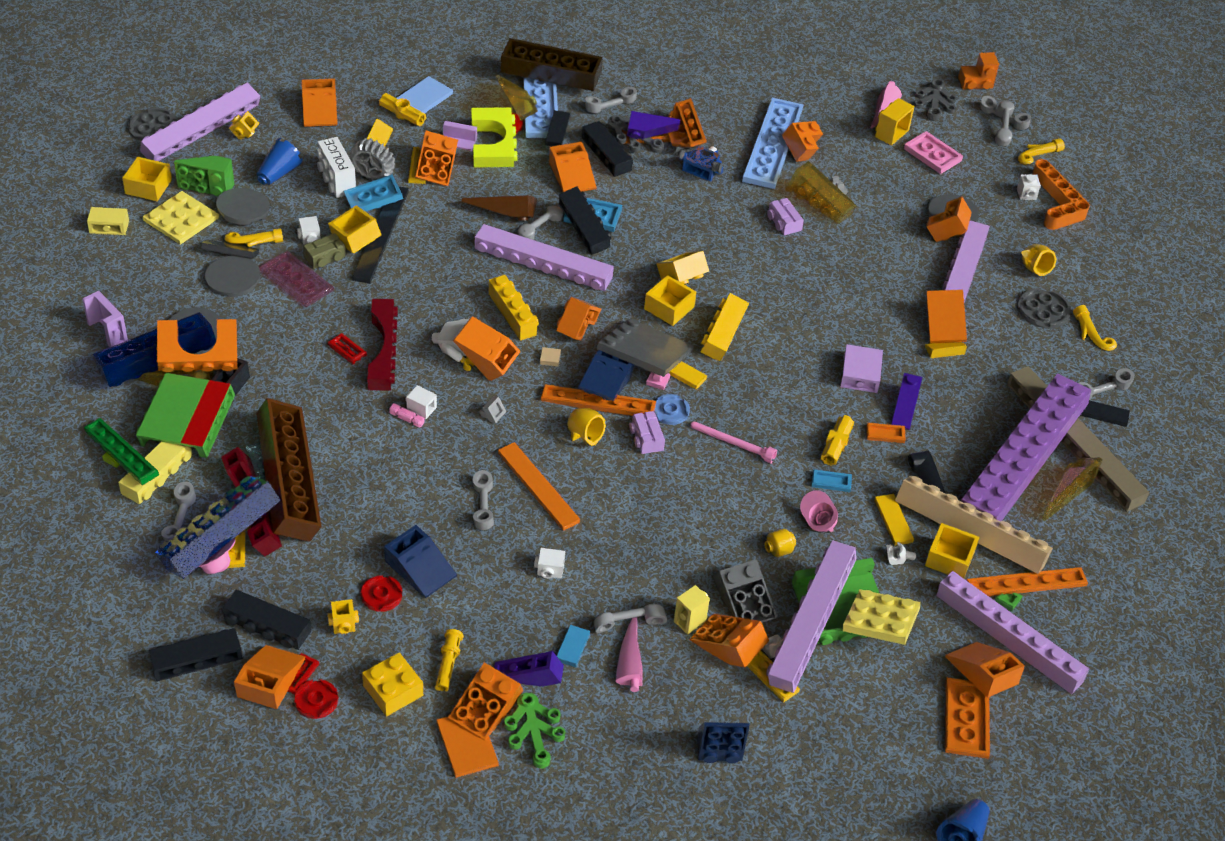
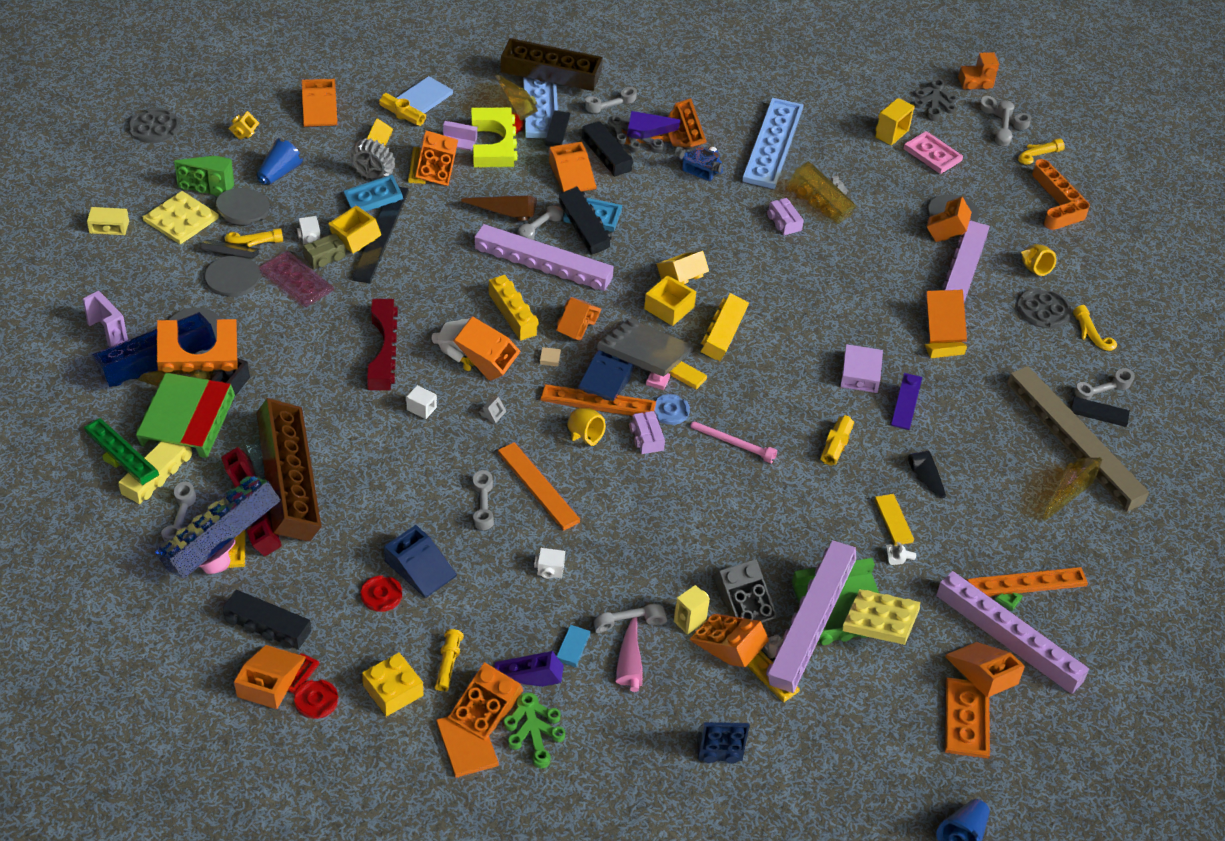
(147, 179): yellow piece -> none
(195, 654): black brick -> none
(199, 123): lavender brick -> none
(334, 345): red tile -> none
(335, 166): white brick -> none
(343, 616): yellow brick -> none
(406, 415): bright pink axle -> none
(780, 542): yellow head -> none
(802, 139): orange brick -> none
(819, 511): bright pink piece -> none
(831, 480): dark azure tile -> none
(885, 432): orange tile -> none
(887, 95): bright pink piece -> none
(952, 550): yellow piece -> none
(993, 534): tan brick -> none
(1028, 187): white brick -> none
(1028, 447): medium lavender brick -> none

